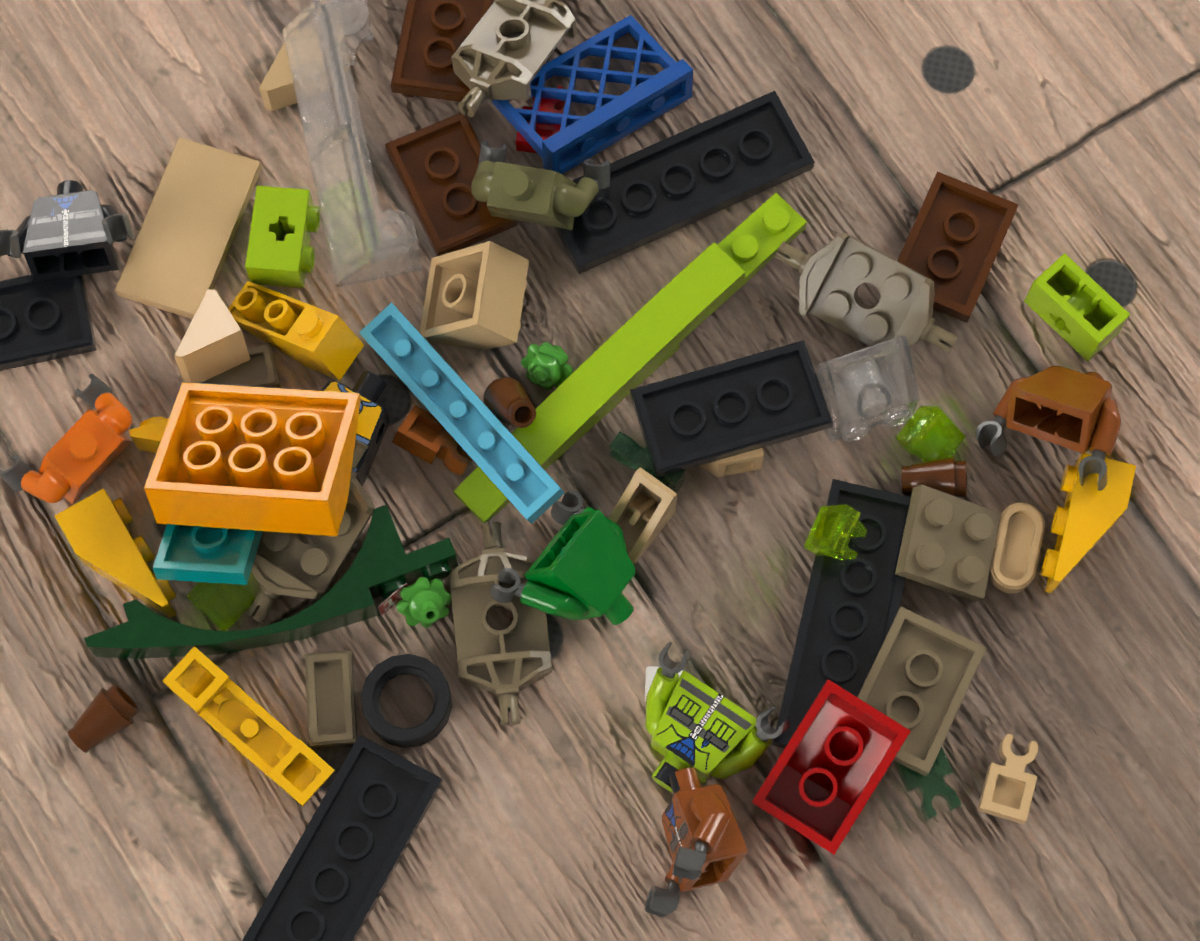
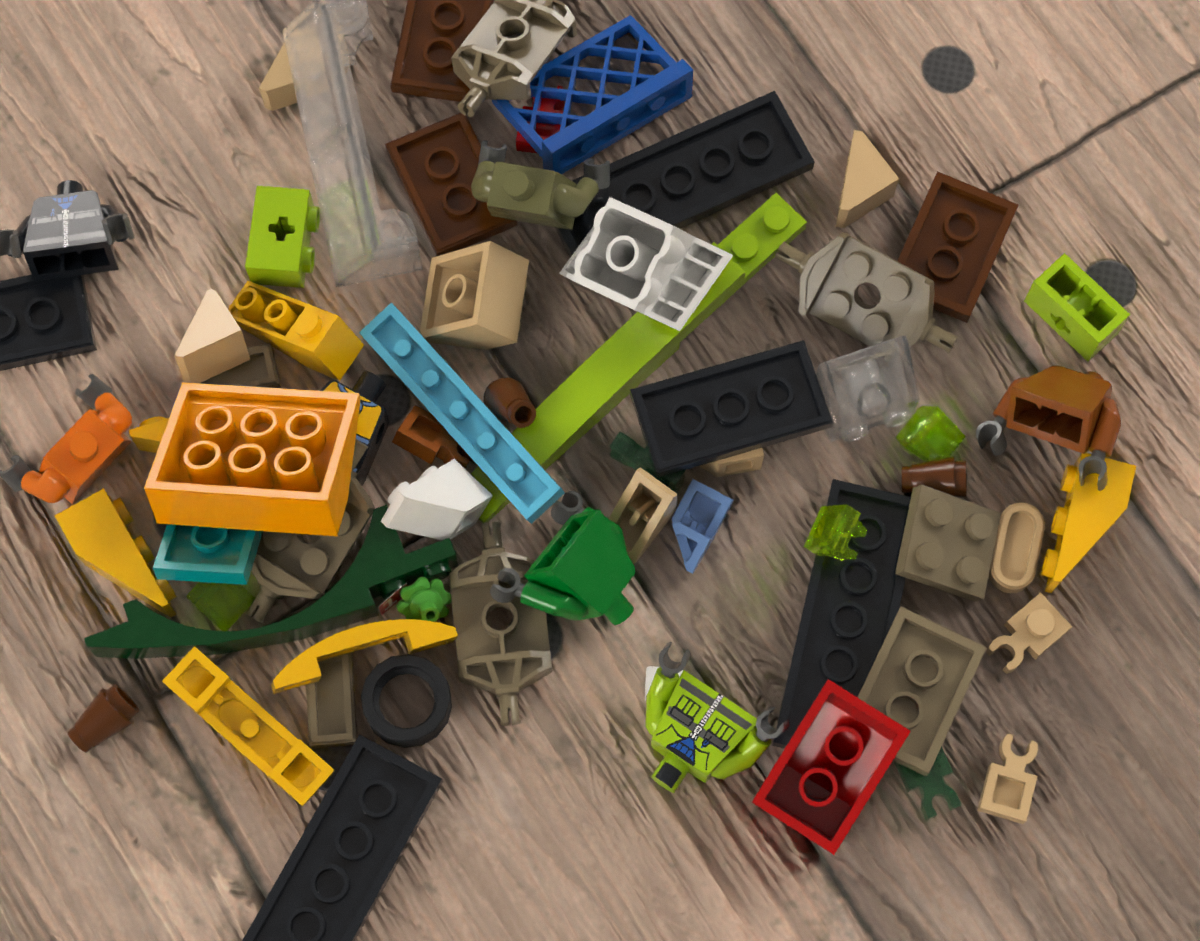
(188, 228): tan tile -> none
(417, 635): none -> yellow slope
(437, 504): none -> white slope
(546, 365): bright green plant -> none
(645, 264): none -> white slope
(698, 521): none -> medium blue slope
(700, 838): dark orange torso -> none
(866, 181): none -> tan slope
(1032, 629): none -> tan plate

